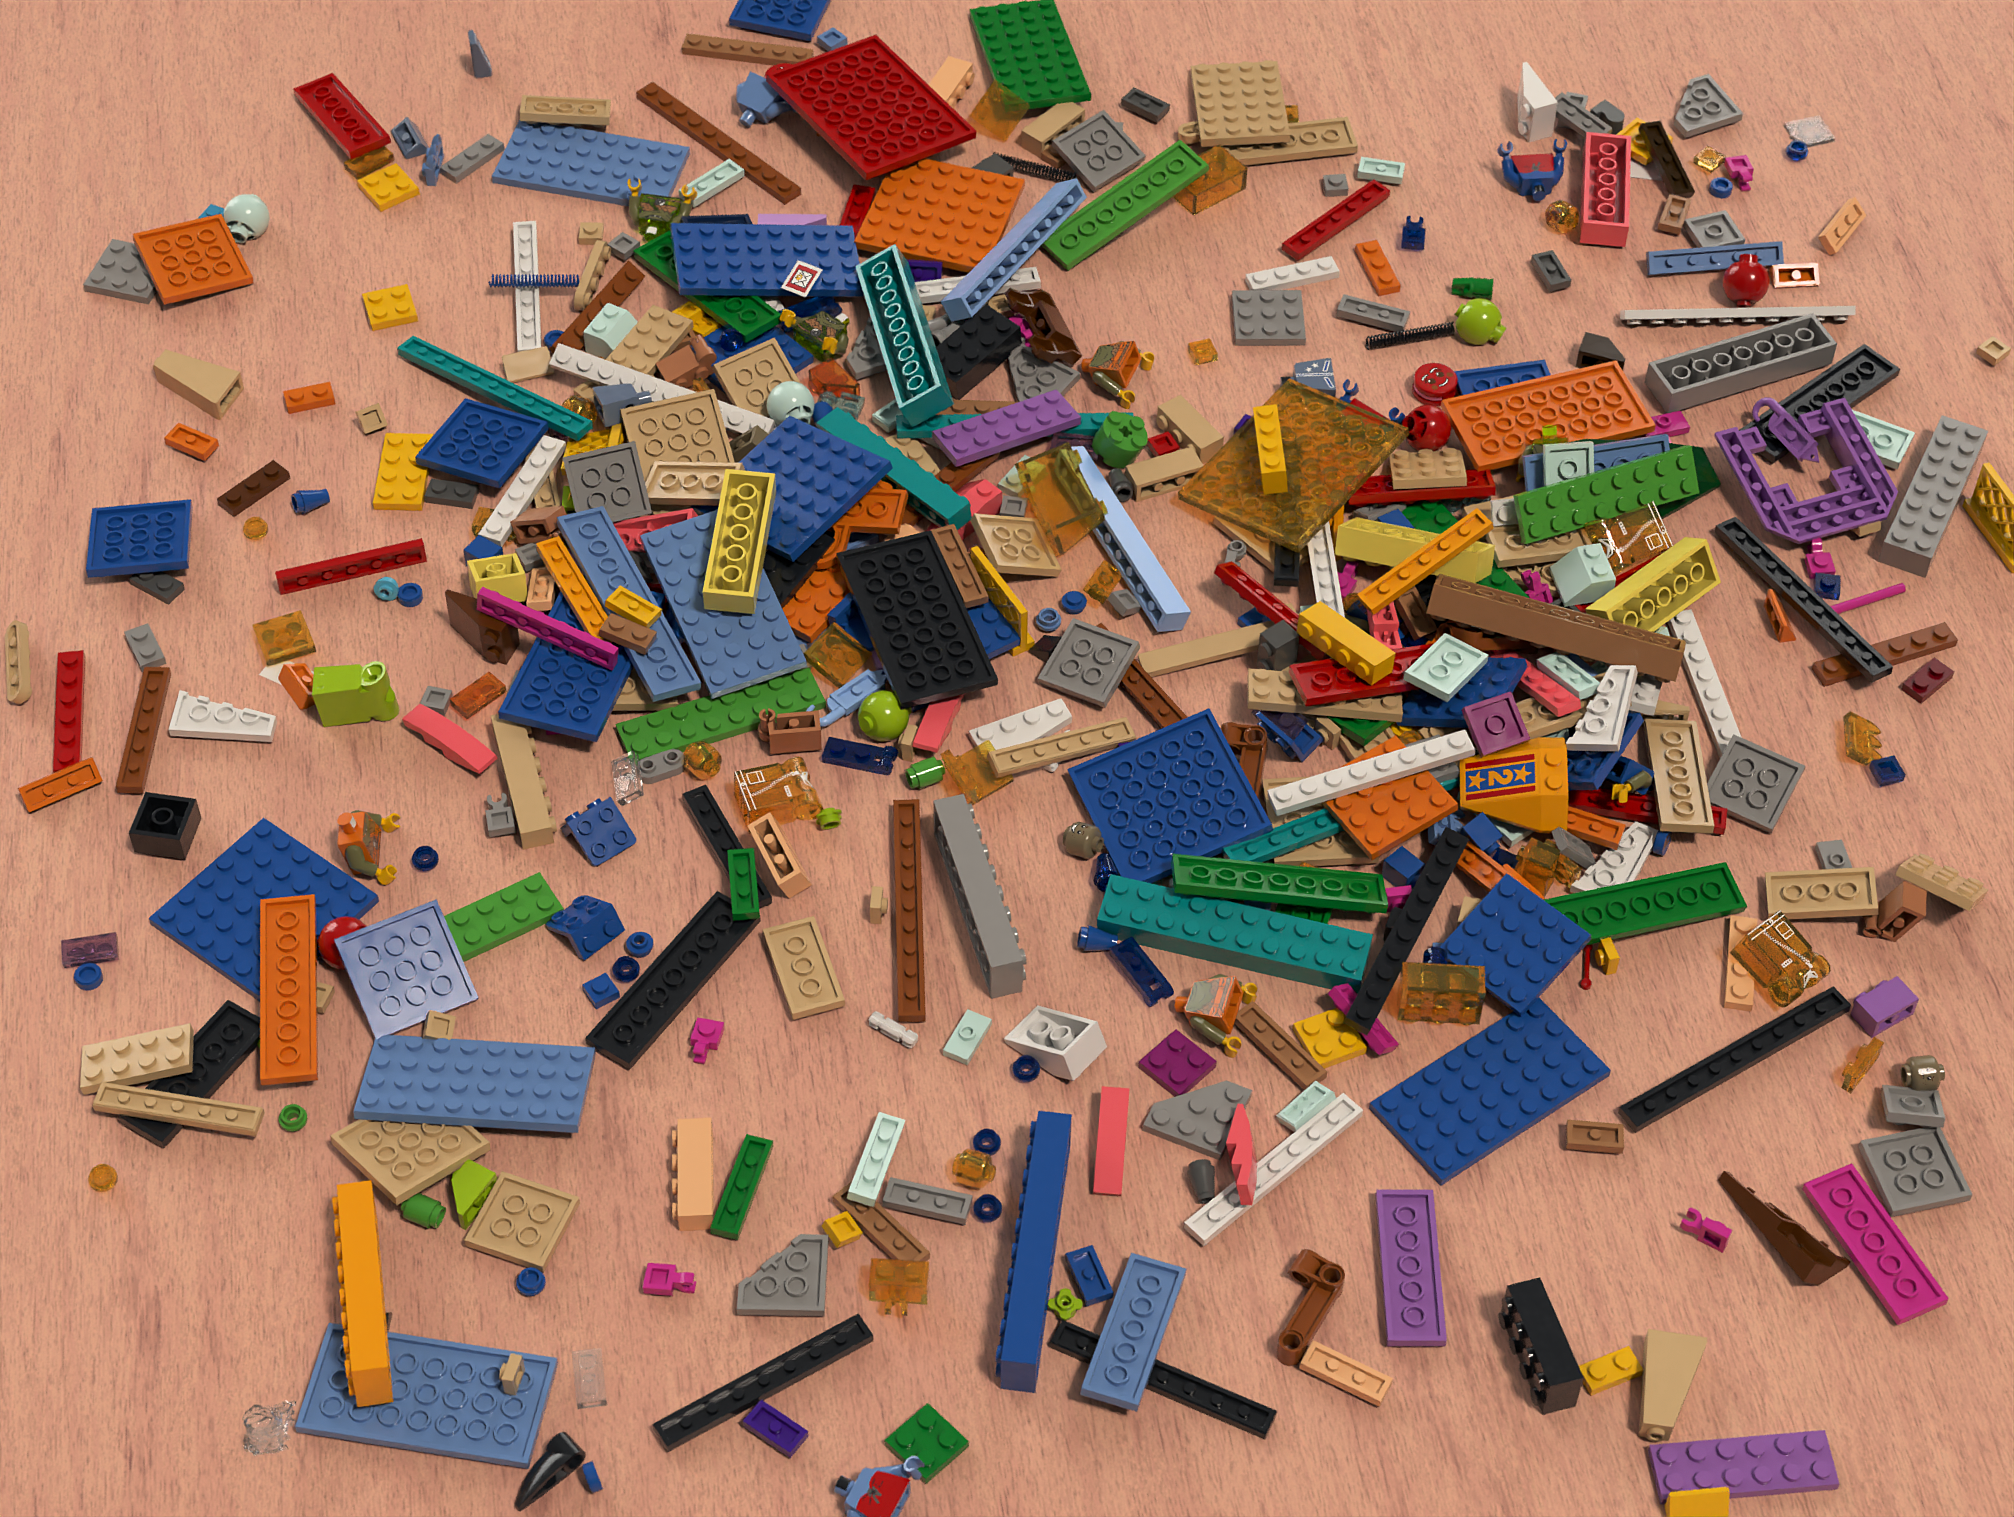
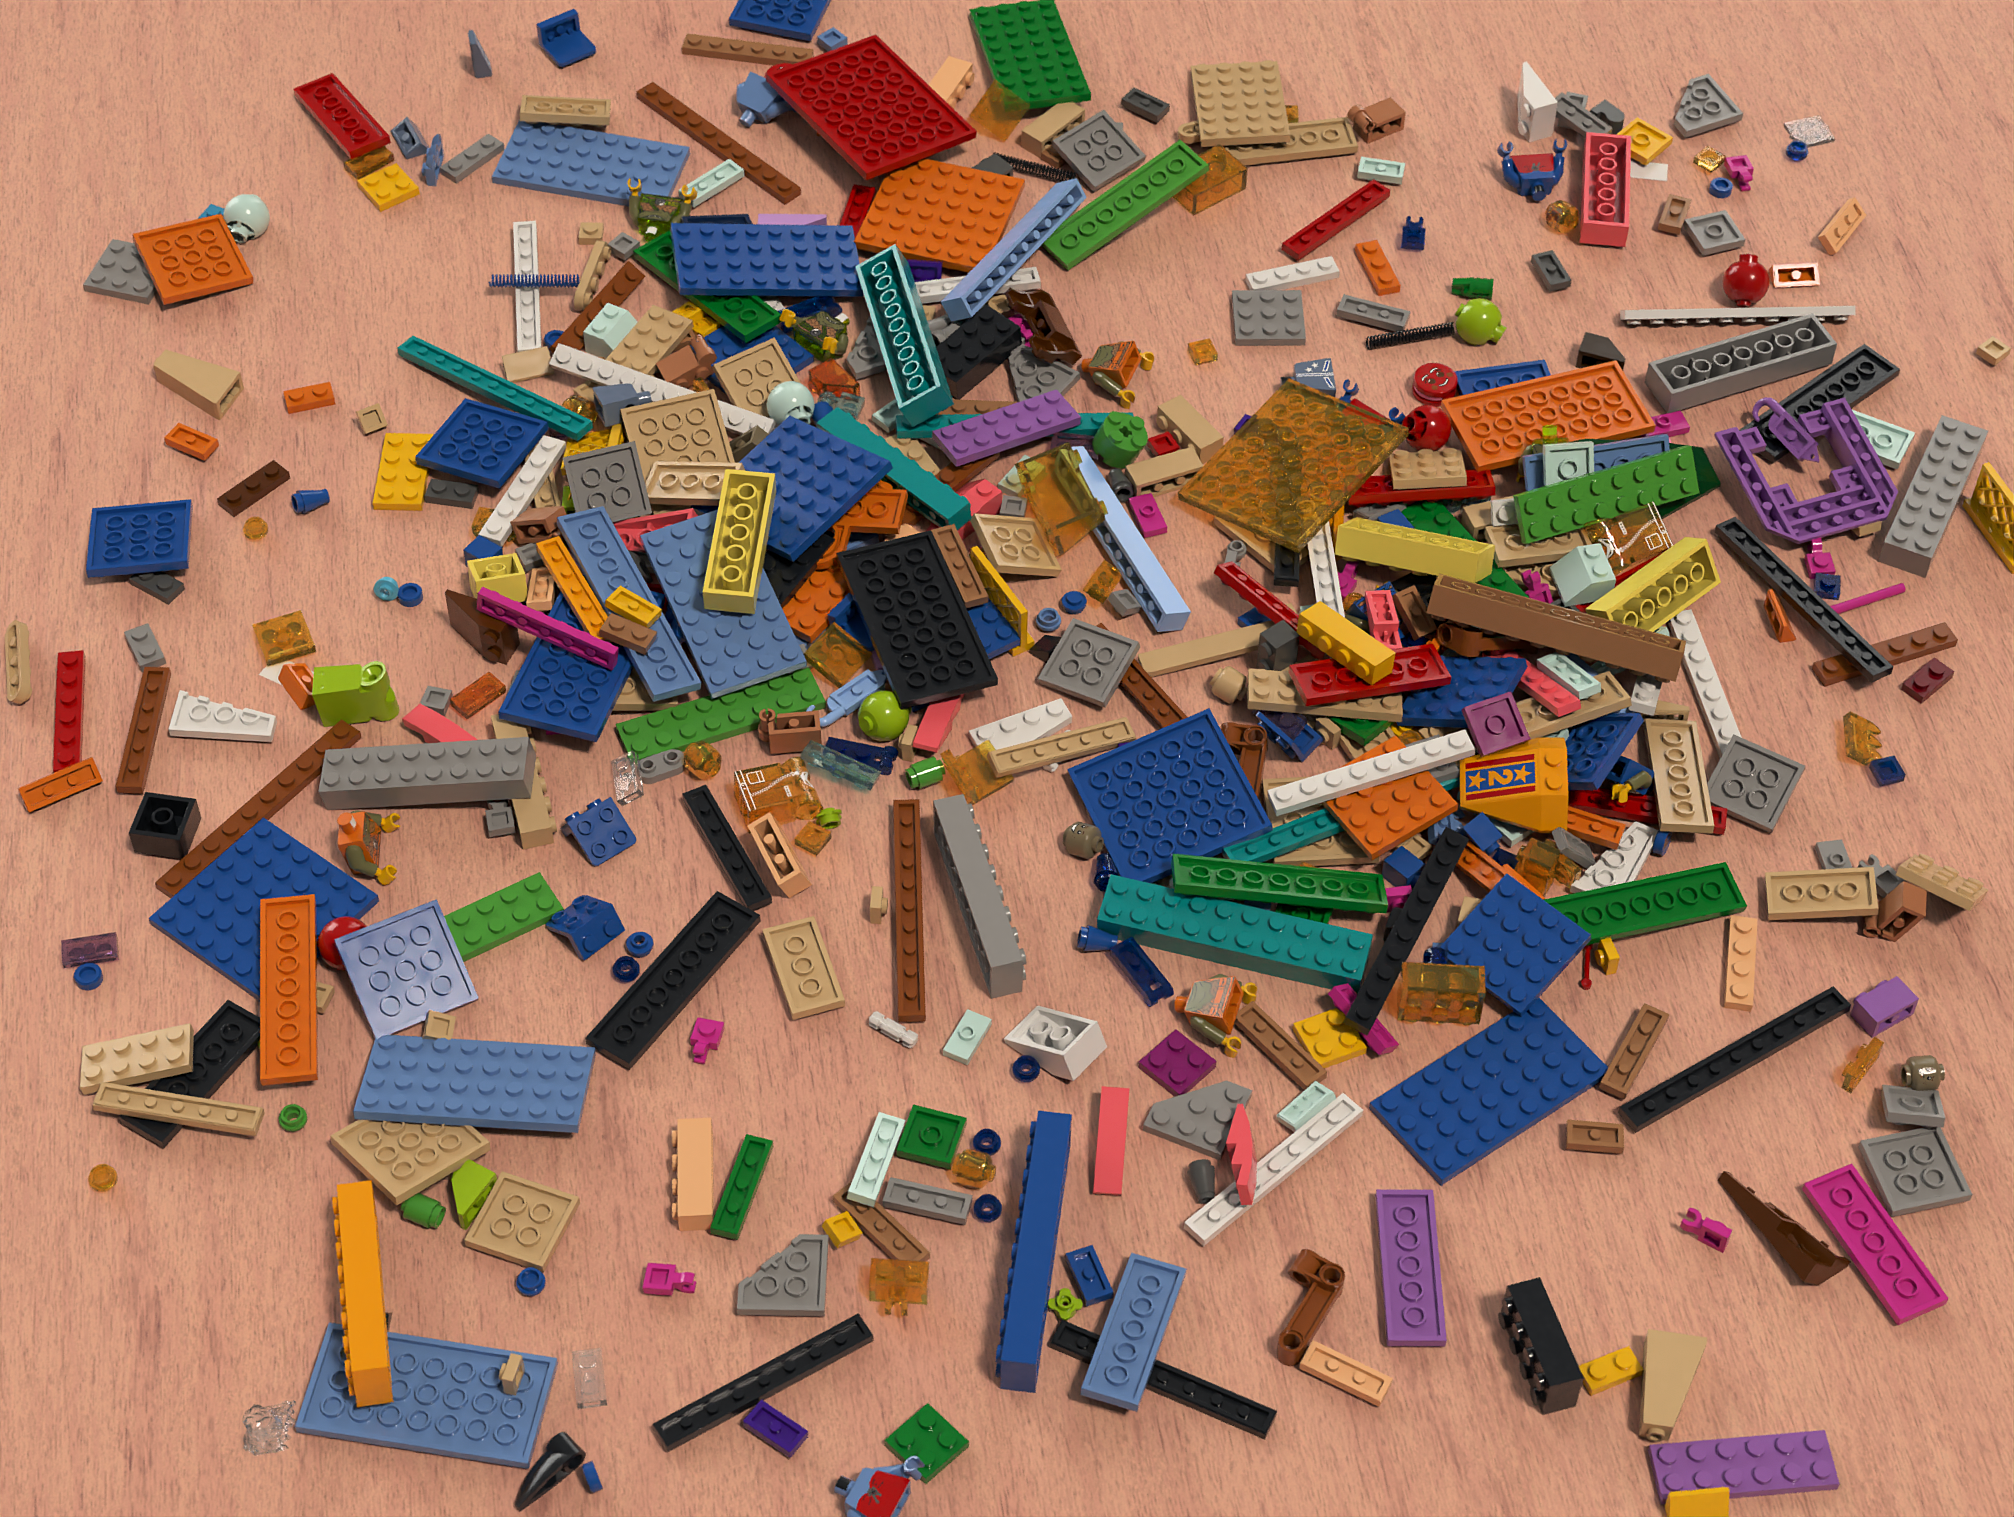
(263, 804): none -> dark orange plate
(351, 566): red plate -> none
(390, 307): yellow plate -> none
(423, 853): clear blue plate -> none
(427, 773): none -> light grey brick
(563, 38): none -> blue bracket
(601, 990): blue plate -> none
(728, 335): clear blue plate -> none
(743, 884): green plate -> none
(801, 278): sticker -> none
(813, 838): none -> clear yellow plate
(840, 765): none -> clear light blue plate
(931, 1136): none -> green plate
(1147, 515): none -> dark pink plate
(1229, 684): none -> tan head
(1270, 449): yellow brick -> none
(1335, 185): light grey plate -> none
(1377, 119): none -> nougat hinge
(1417, 846): none -> tan plate
(1425, 561): light orange plate -> none
(1446, 667): light aqua plate -> none
(1607, 713): white wing -> none
(1634, 1051): none -> medium nougat plate
(1666, 159): dark brown plate -> none
(1711, 257): medium blue plate -> none
(1780, 959): clear yellow piece -> none
(1884, 877): none -> light grey plate

